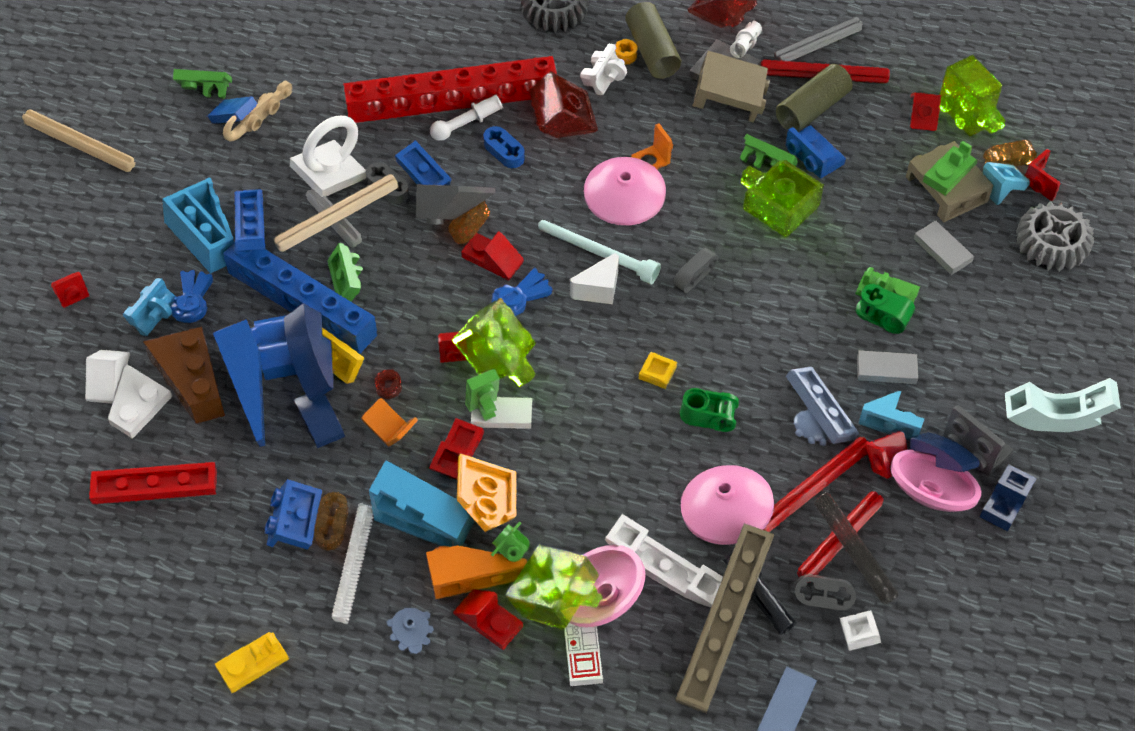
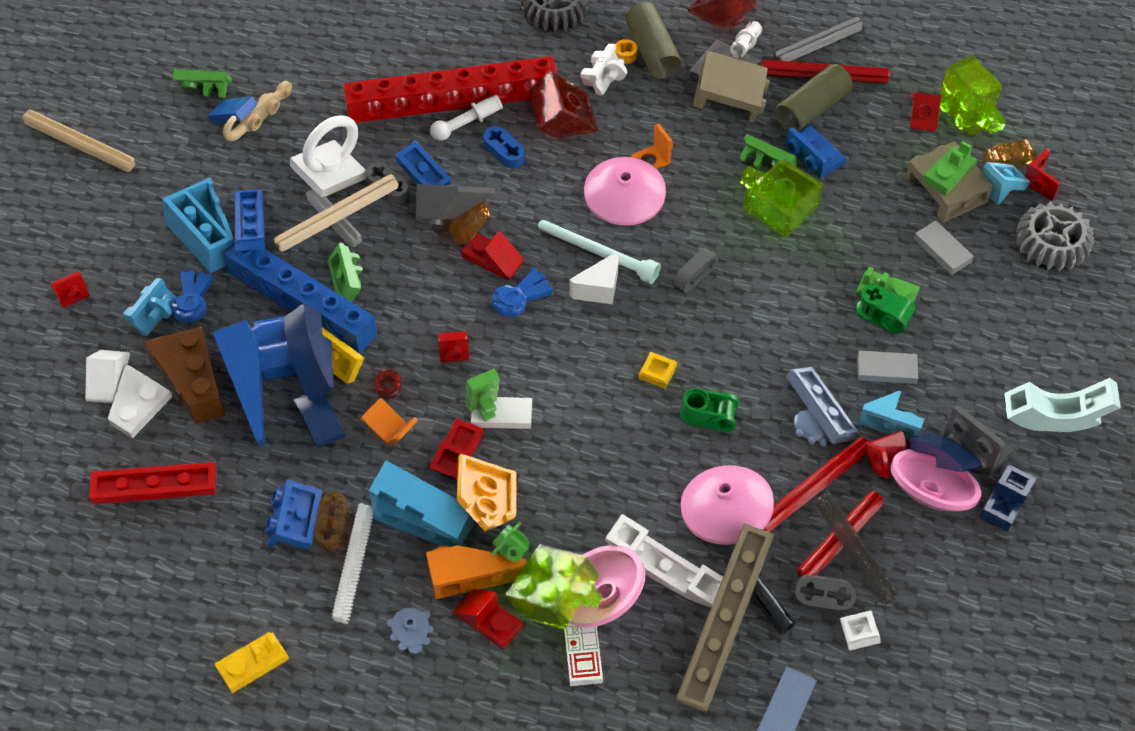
(497, 342): clear neon green hinge -> none

